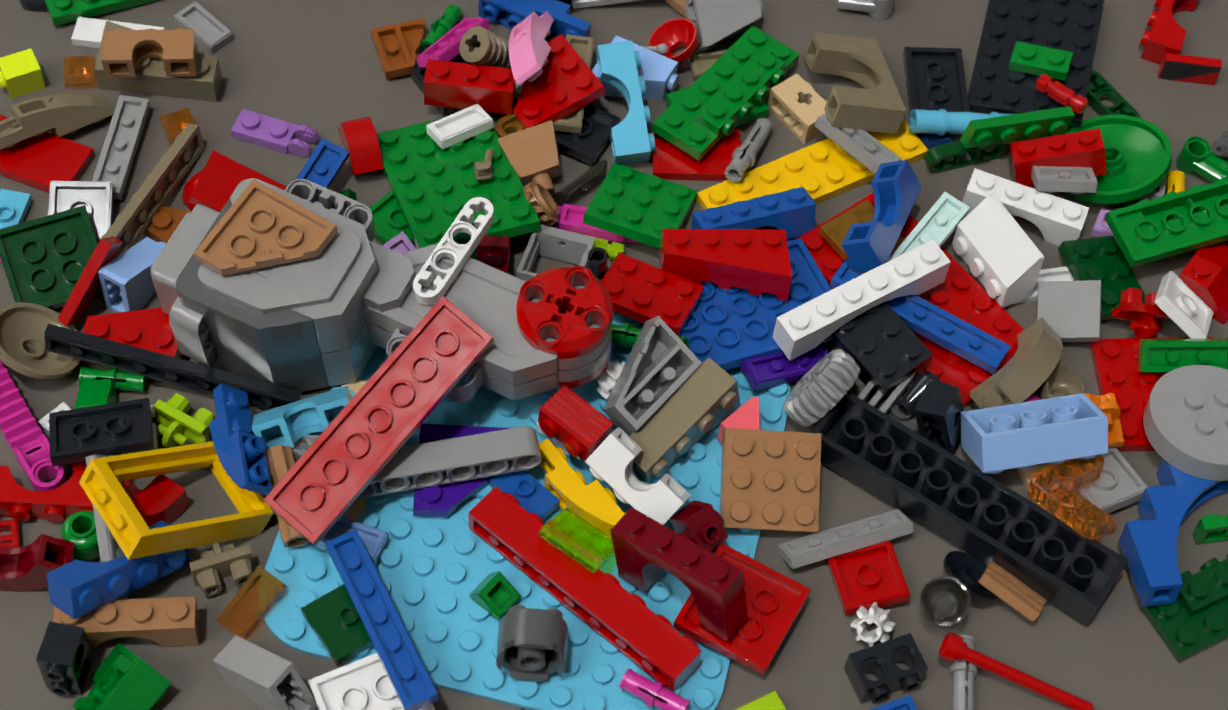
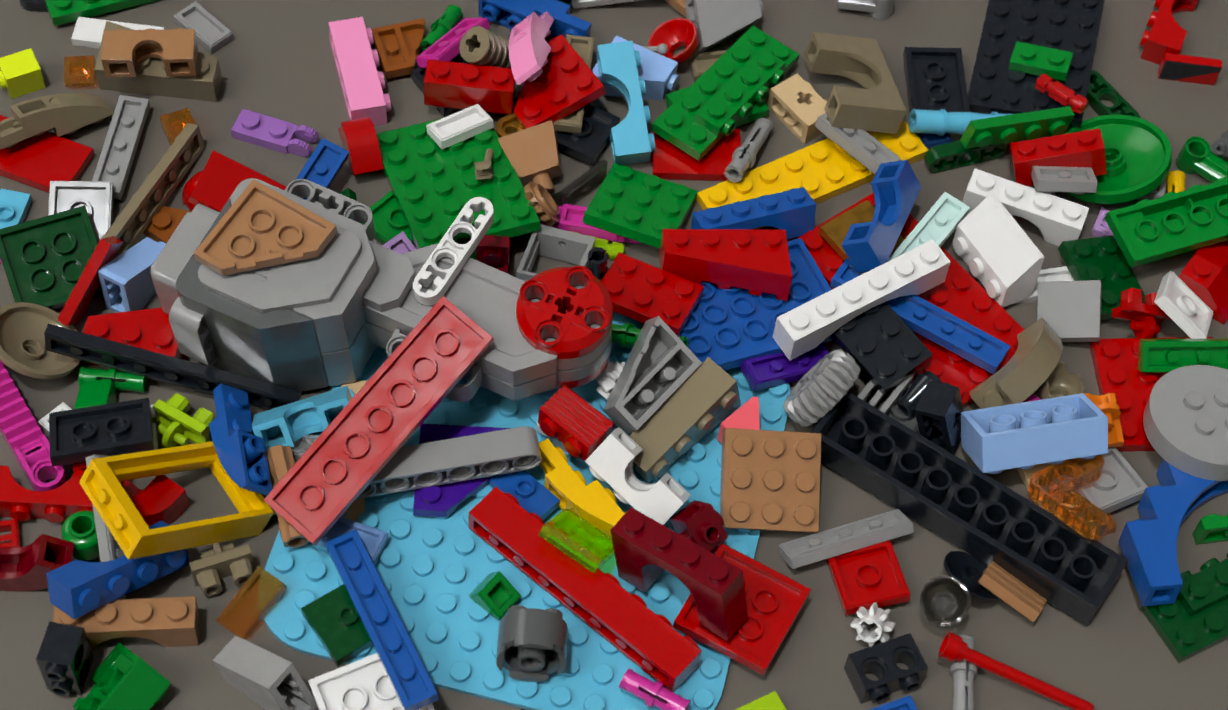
(358, 70): none -> bright pink brick

